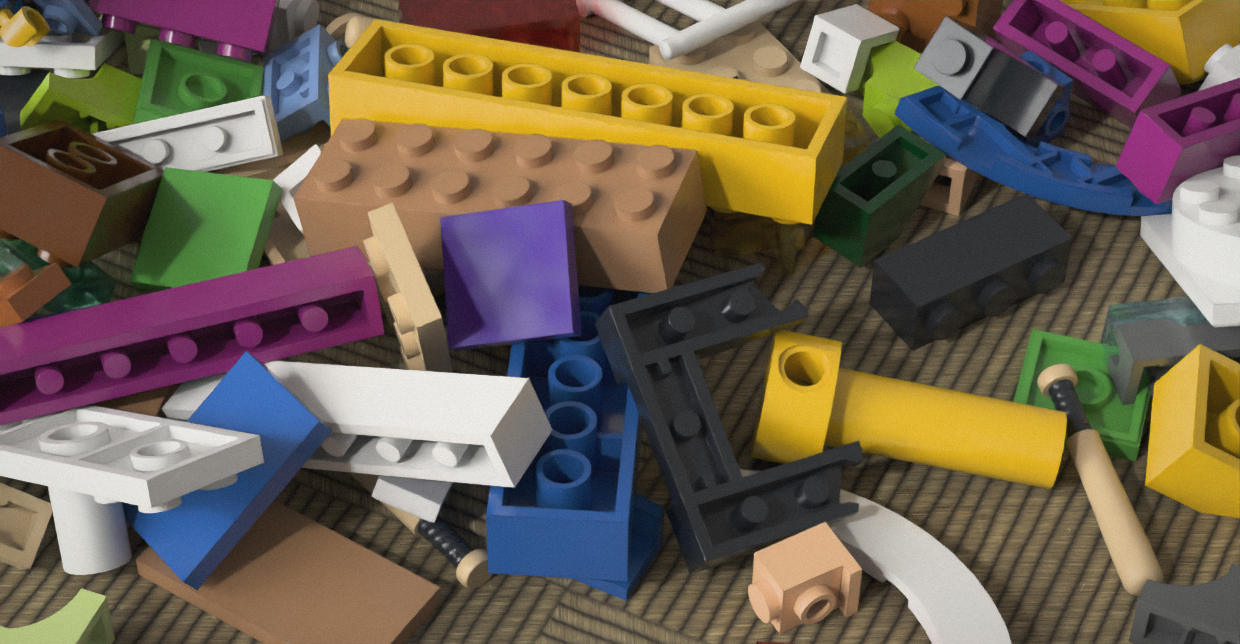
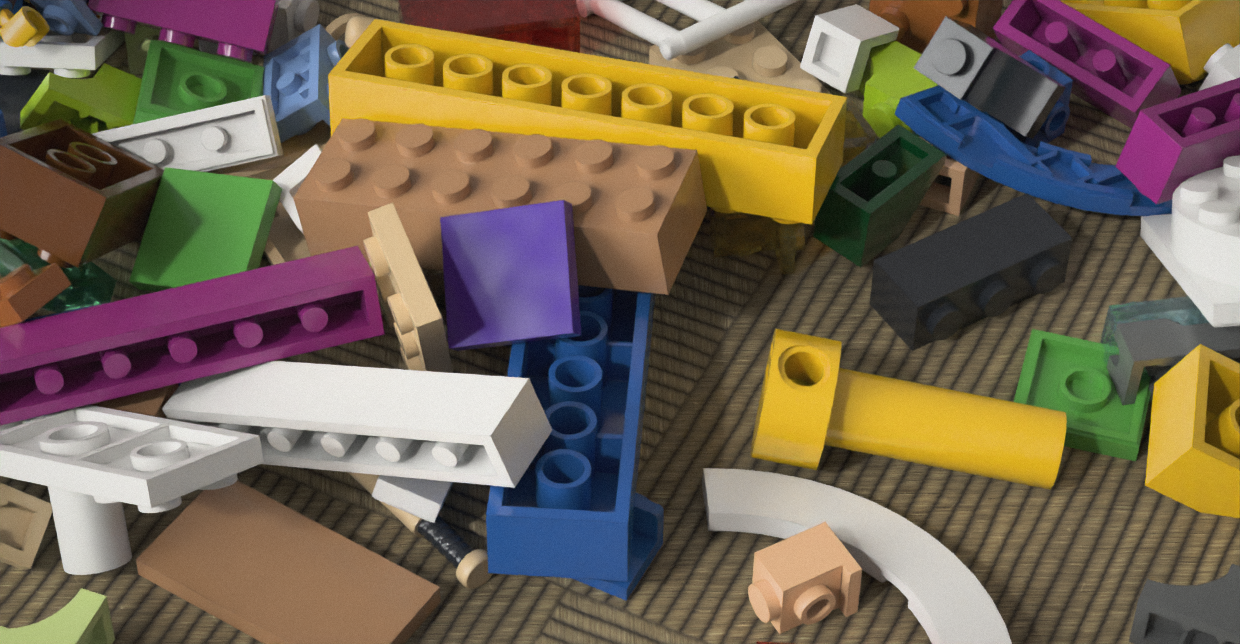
(211, 522): blue tile -> none
(714, 509): black wedge -> none
(1111, 506): tan piece -> none

